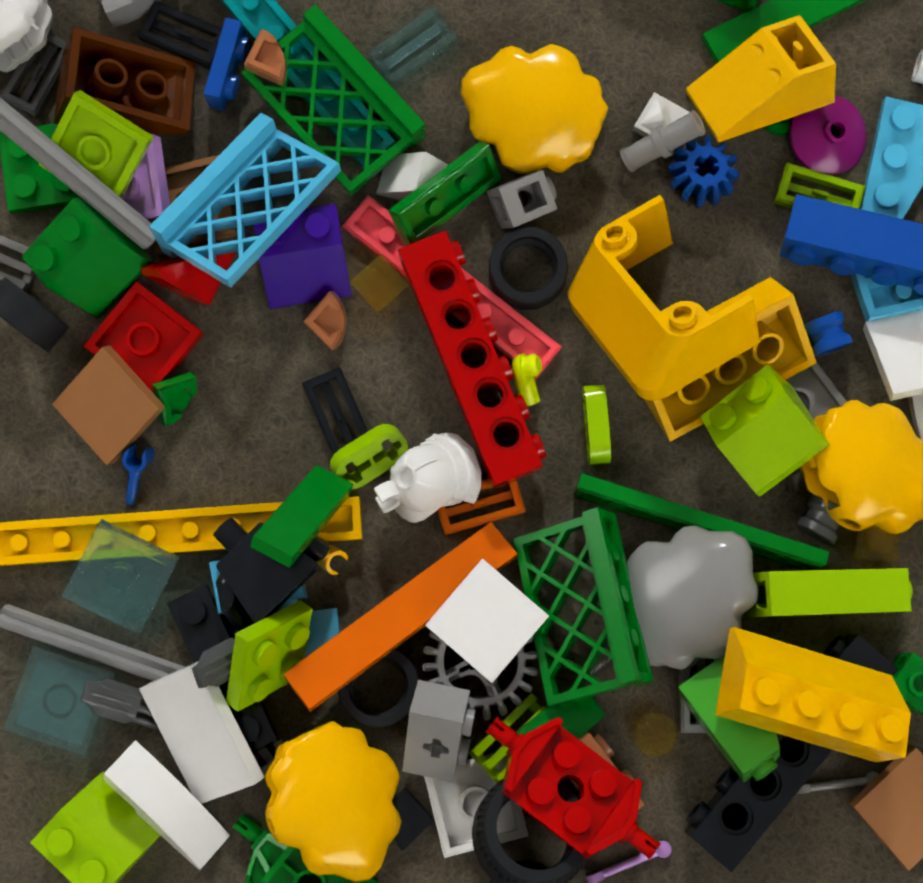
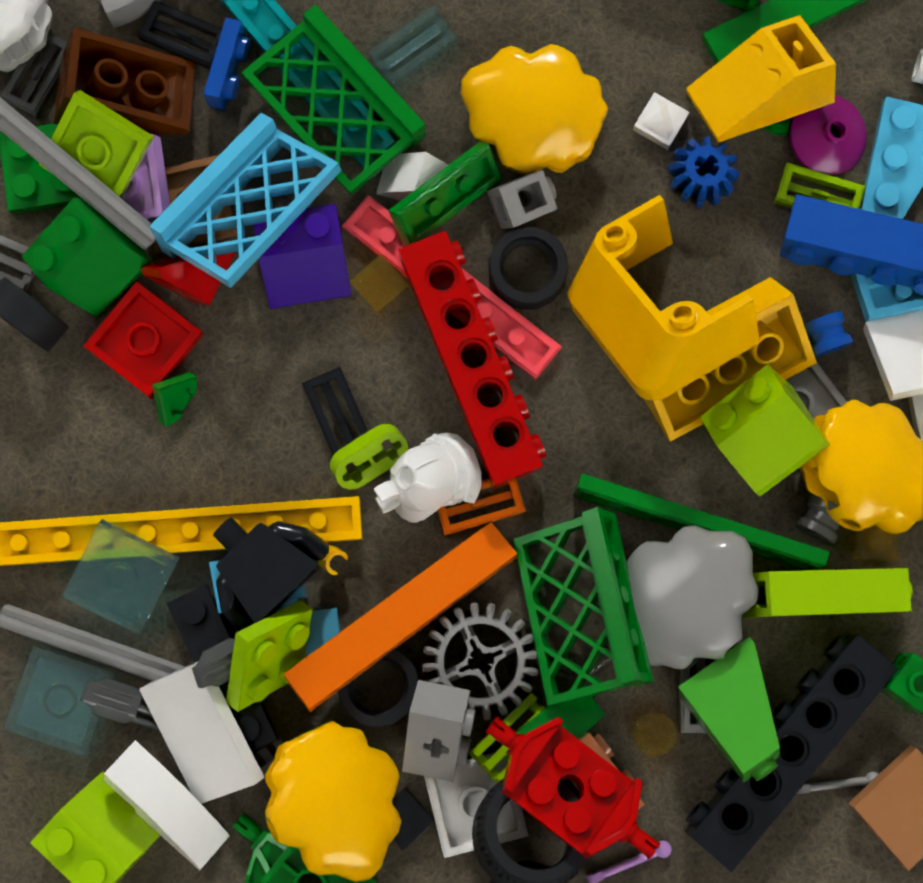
(108, 405): medium nougat tile -> none
(135, 470): blue hand -> none
(267, 59): nougat tile -> none
(301, 516): green tile -> none
(329, 320): nougat tile -> none
(487, 620): white tile -> none
(524, 371): neon yellow arm -> none
(596, 424): lime beam -> none
(662, 141): light grey pin -> none
(812, 697): yellow slope -> none

